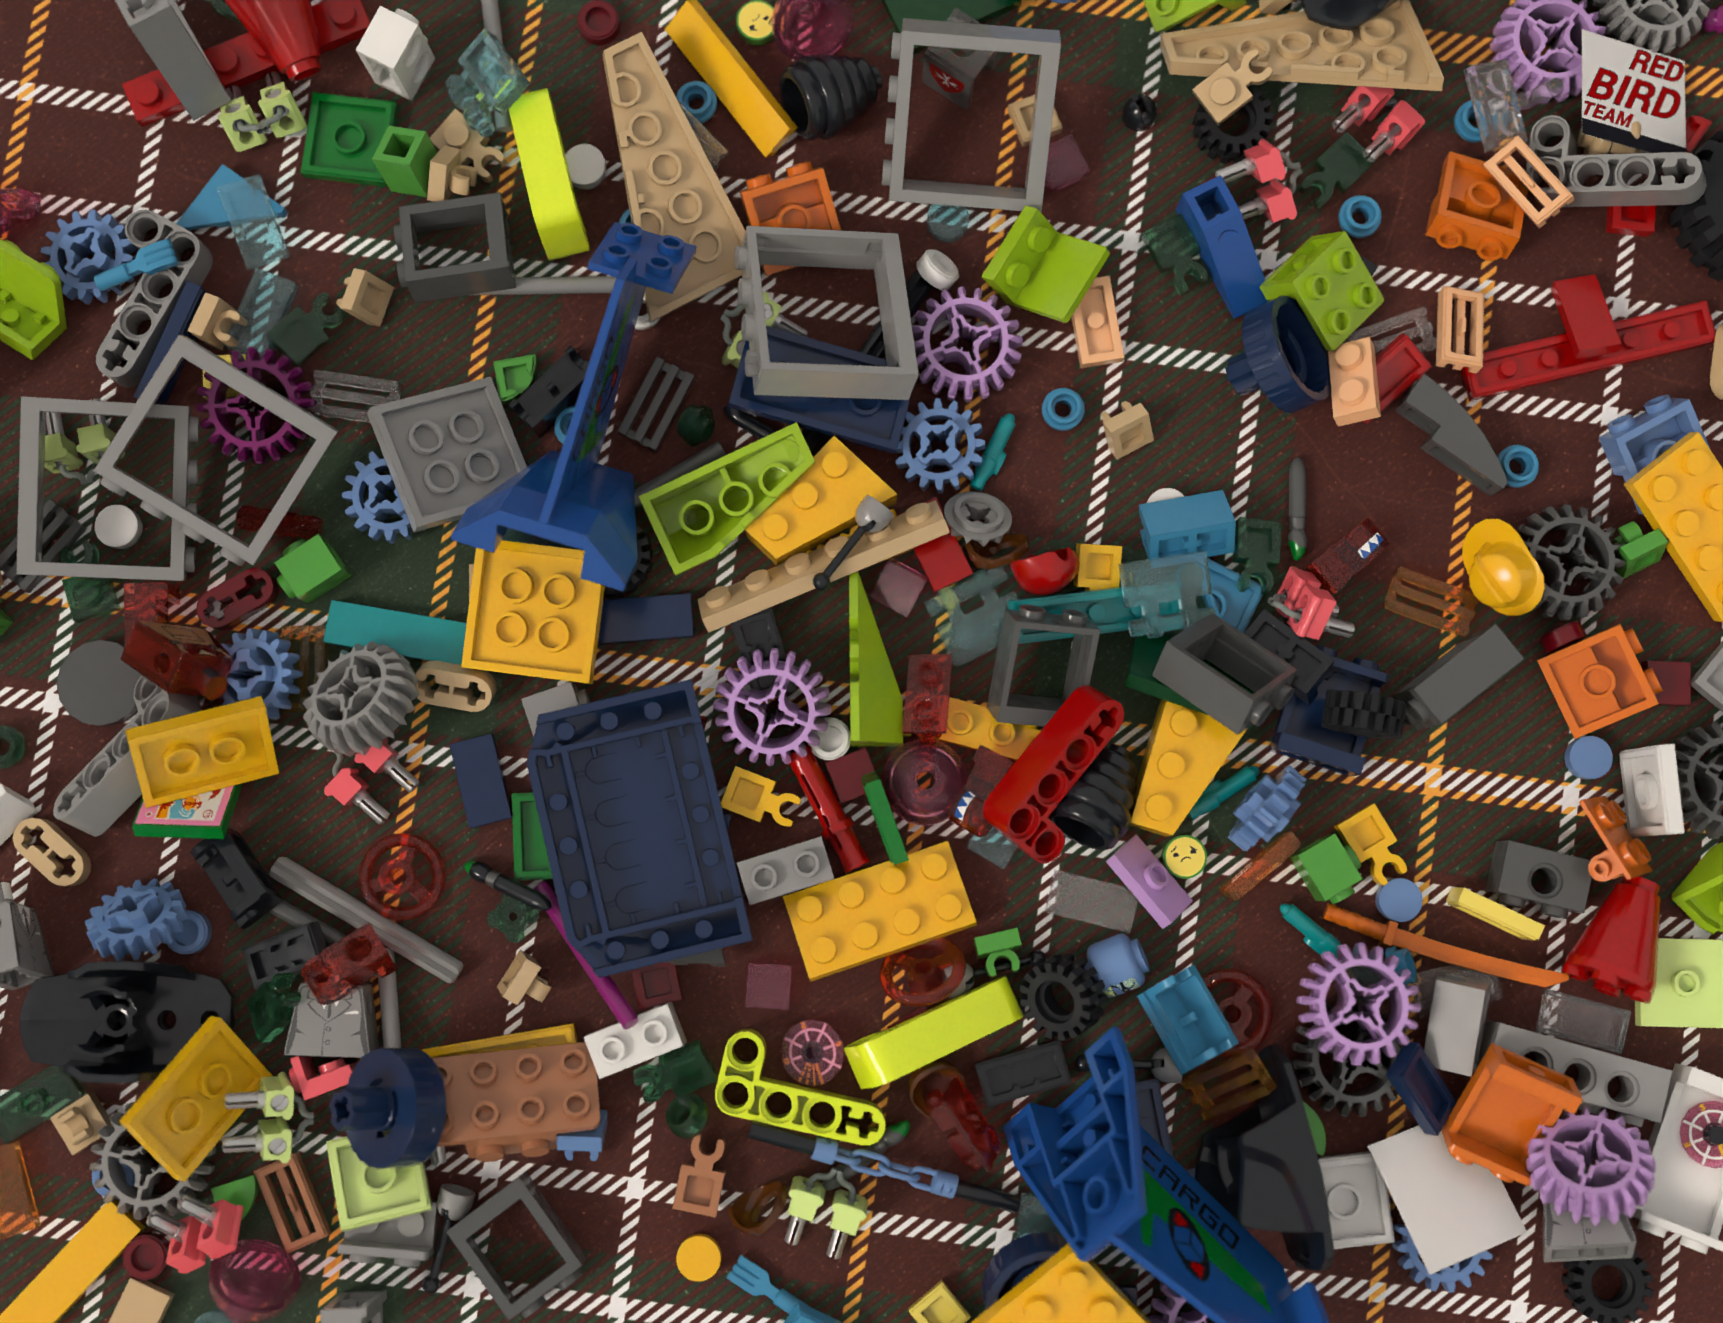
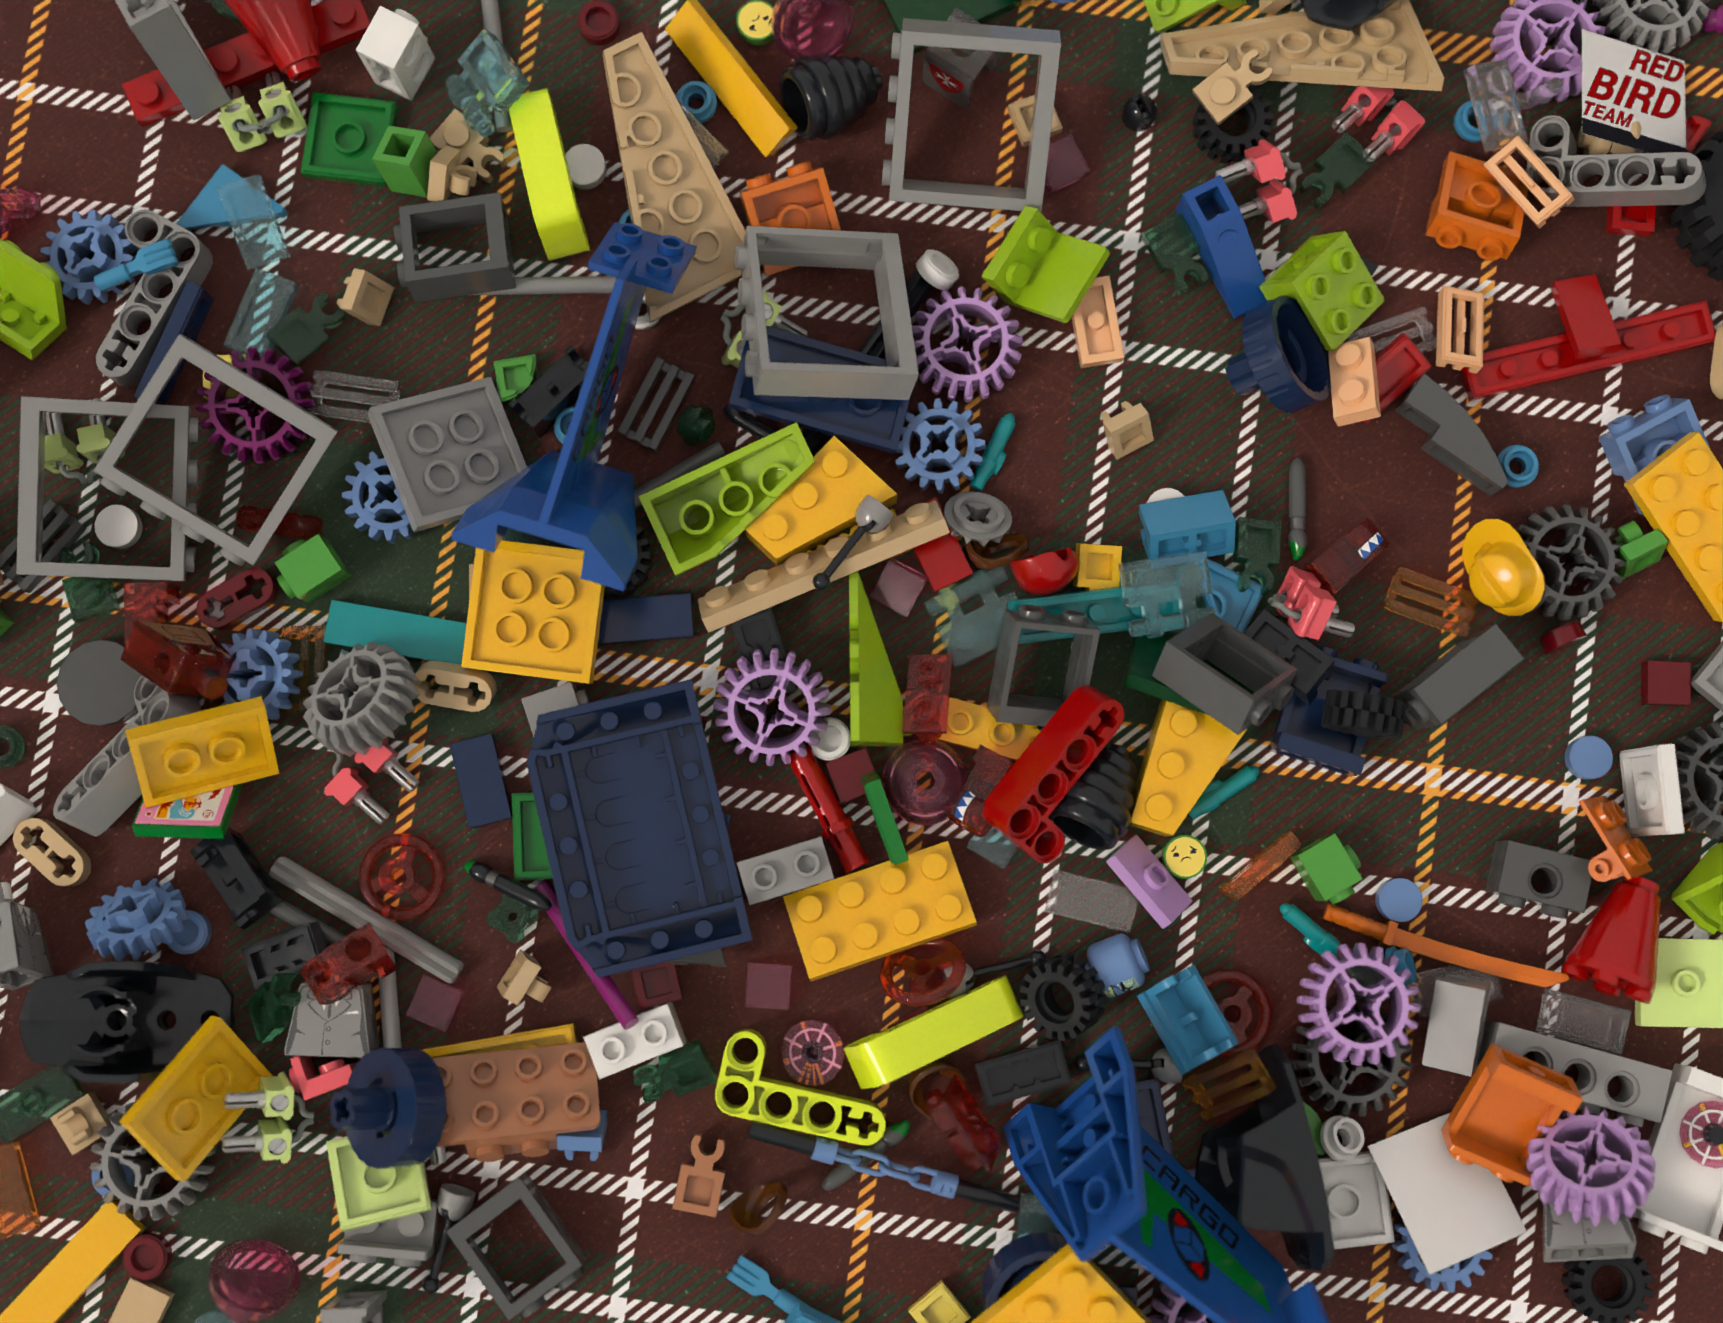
(205, 1231): coral piece -> none
(214, 321): tan tile -> none
(238, 1192): bright green tile -> none
(308, 1194): nougat tile -> none
(435, 1003): none -> clear pink tile
(687, 1115): clear green plate -> none
(698, 1257): yellow tile -> none
(752, 796): yellow plate -> none
(809, 1194): yellowish green piece -> none
(947, 222): clear light blue tile -> none
(997, 946): bright green tile -> none
(1069, 398): dark azure plate -> none
(1267, 808): medium blue gear -> none
(1351, 1135): none -> white plate
(1365, 206): dark azure plate -> none
(1369, 838): yellow plate -> none
(1421, 1088): dark blue tile -> none
(1494, 914): light yellow tile -> none
(1600, 680): orange plate -> none

